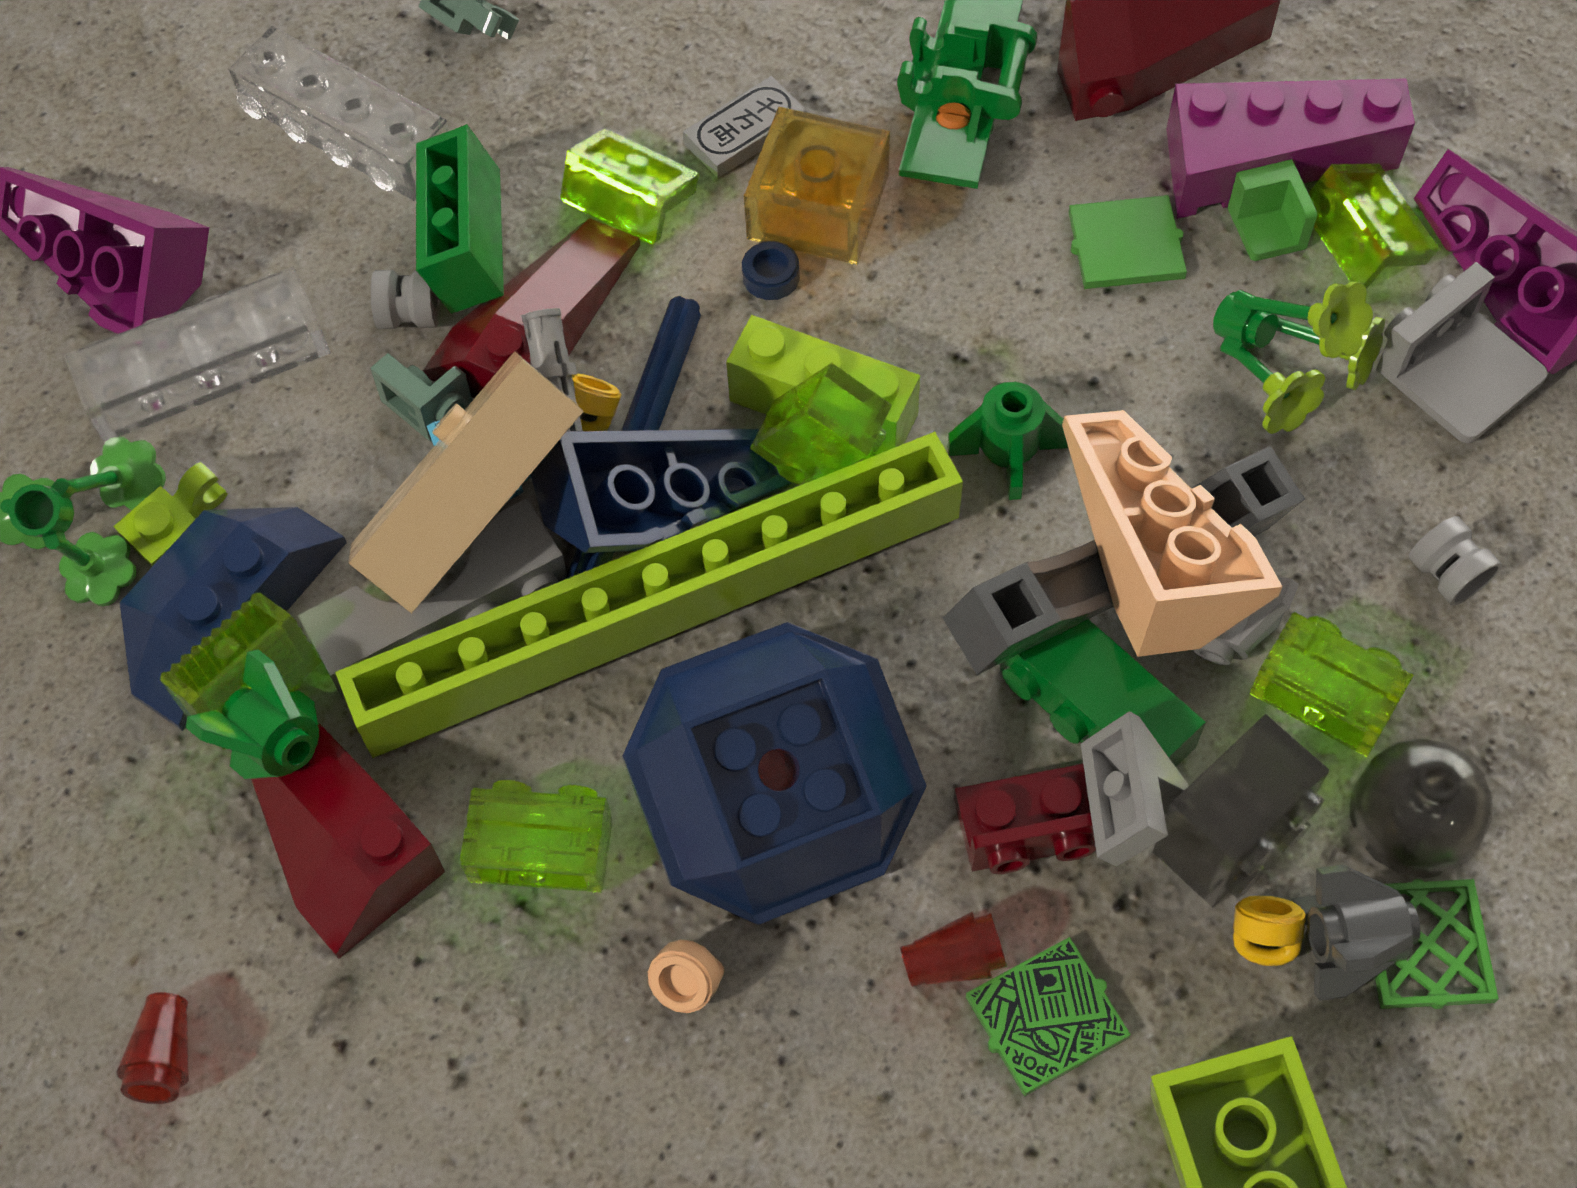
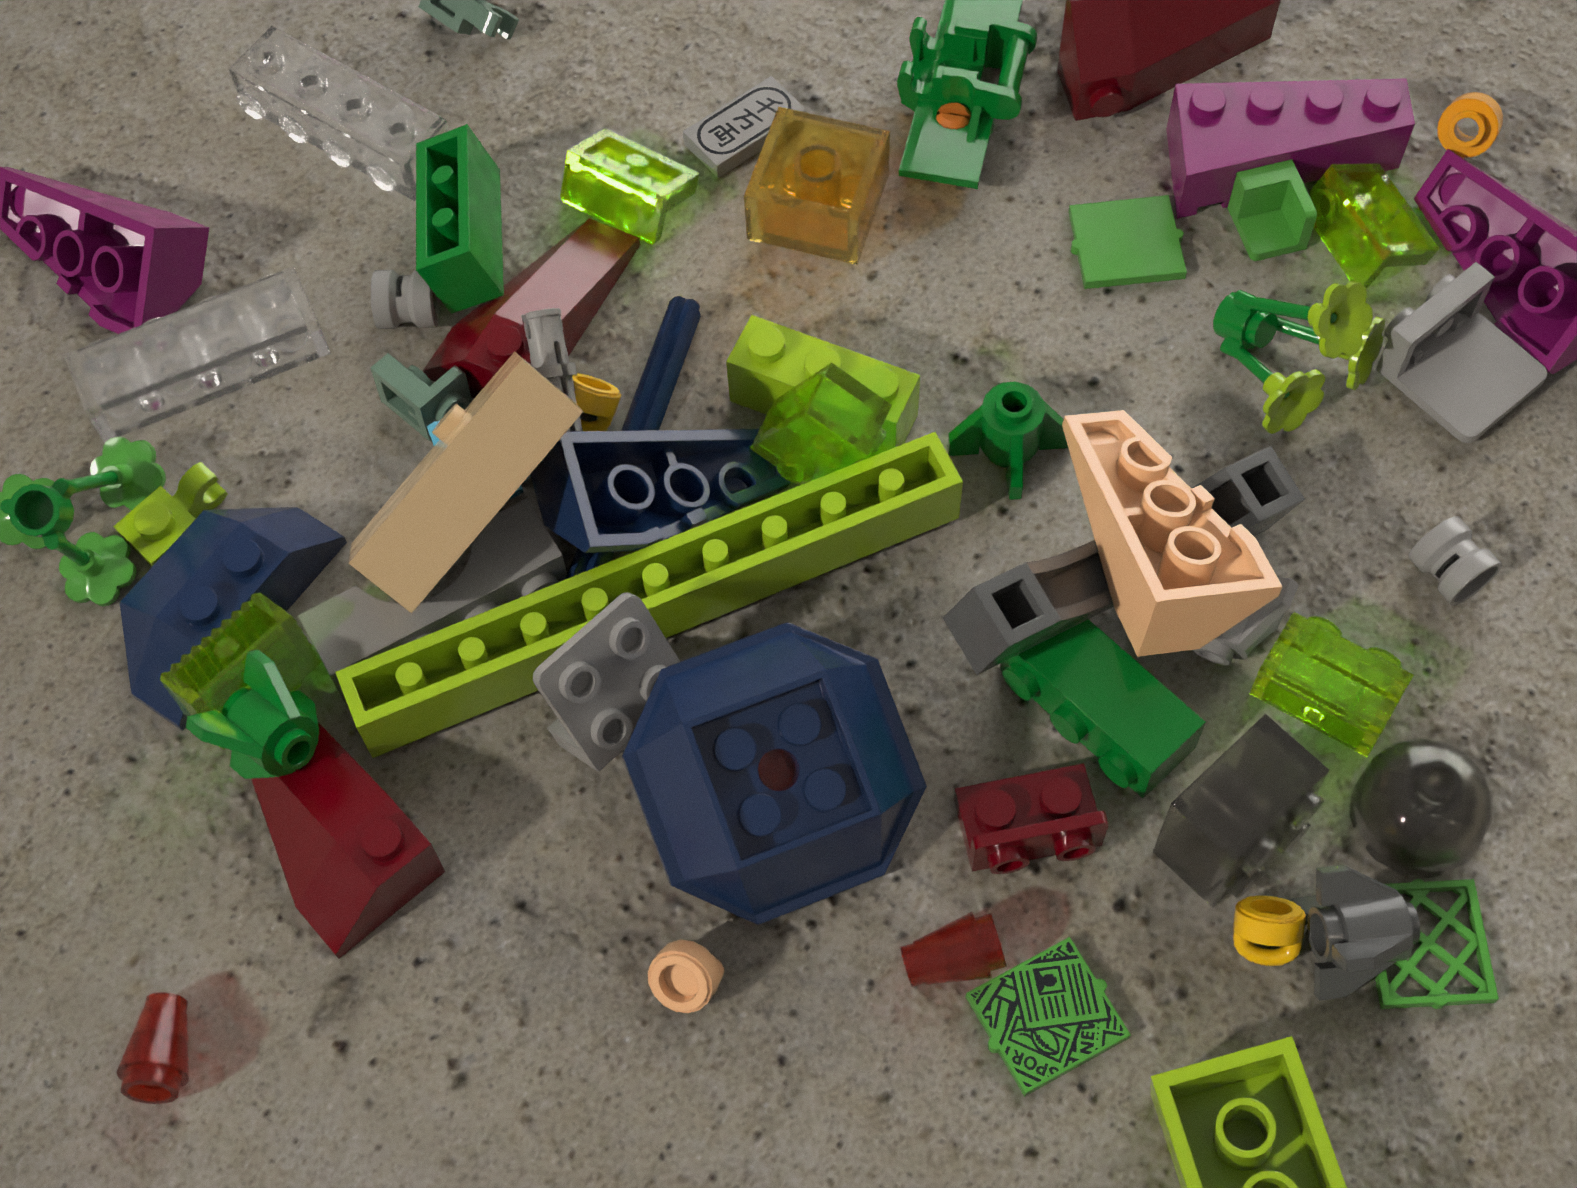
(537, 837): clear neon green brick -> none
(604, 680): none -> light grey bracket
(770, 270): dark blue tile -> none
(1128, 788): light grey slope -> none
(1479, 108): none -> light orange brick

